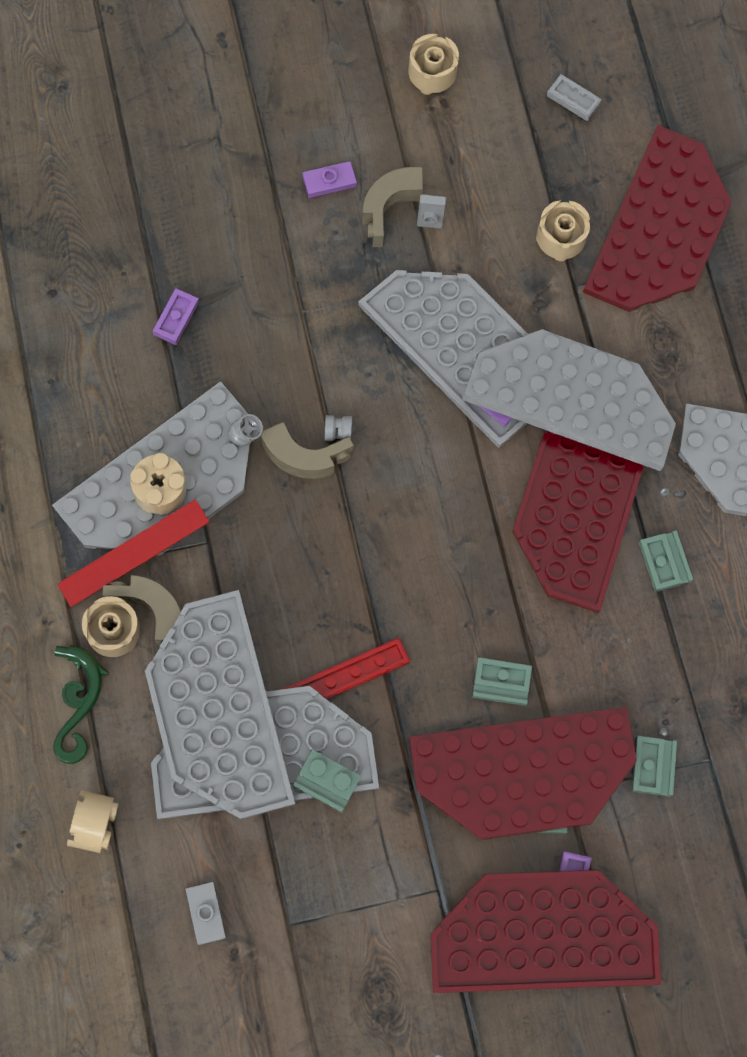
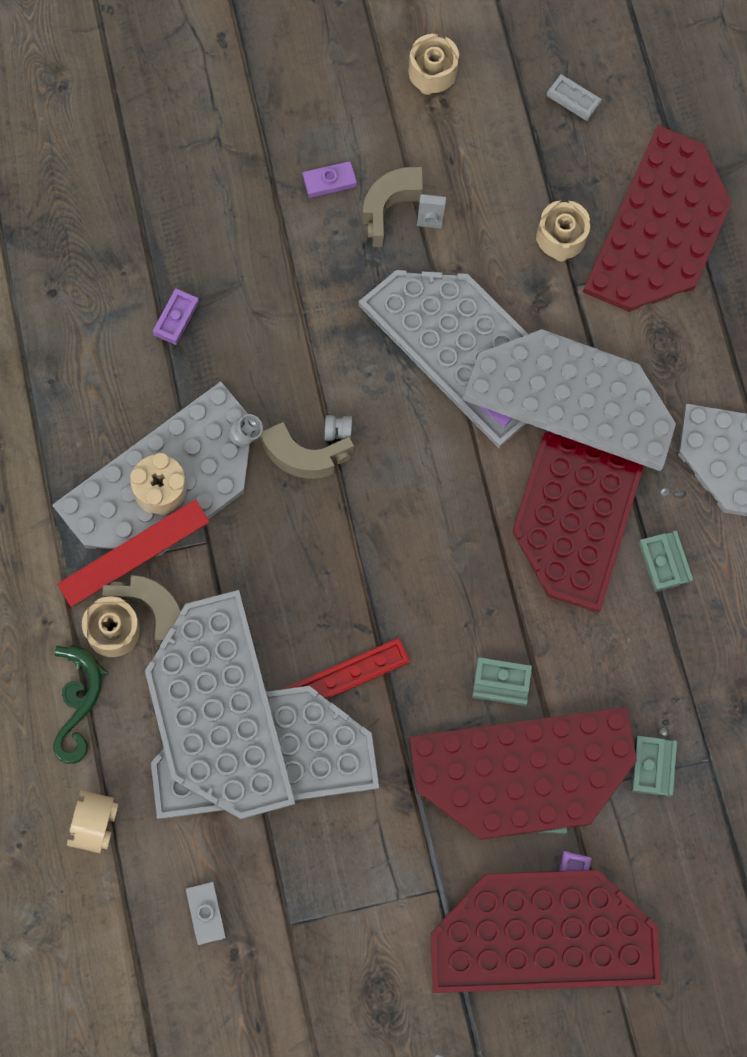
(327, 781): sand green plate -> none

